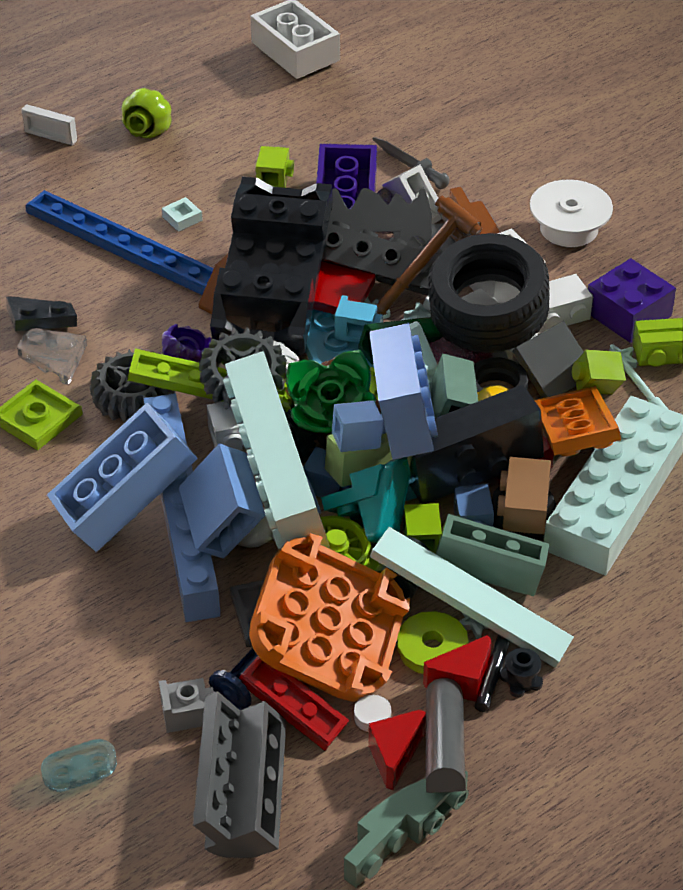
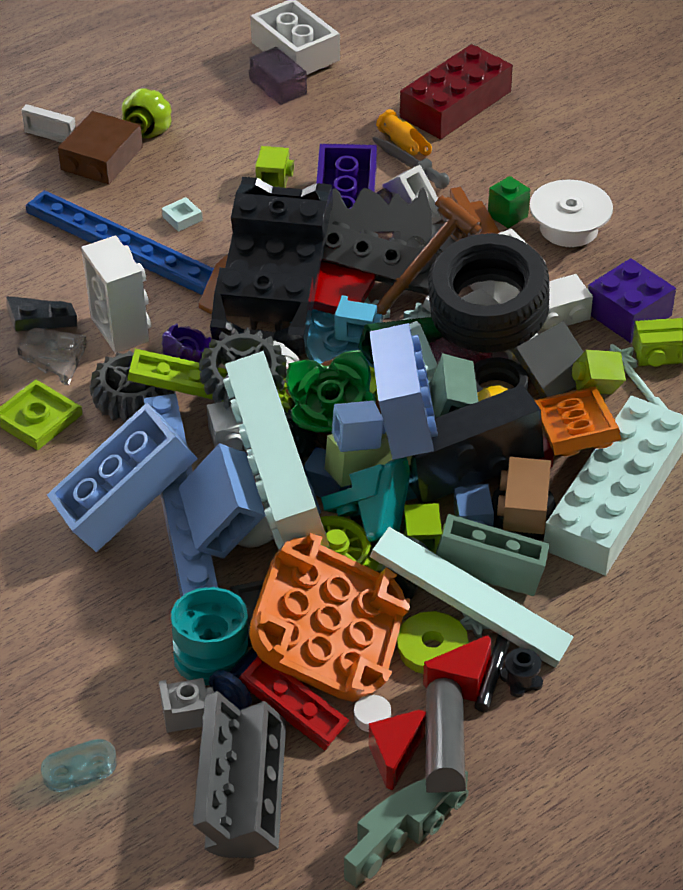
(100, 147): none -> reddish brown brick
(116, 293): none -> white brick
(208, 632): none -> teal wheel
(278, 75): none -> clear purple brick
(403, 134): none -> light orange piece
(455, 91): none -> dark red brick
(509, 201): none -> green brick

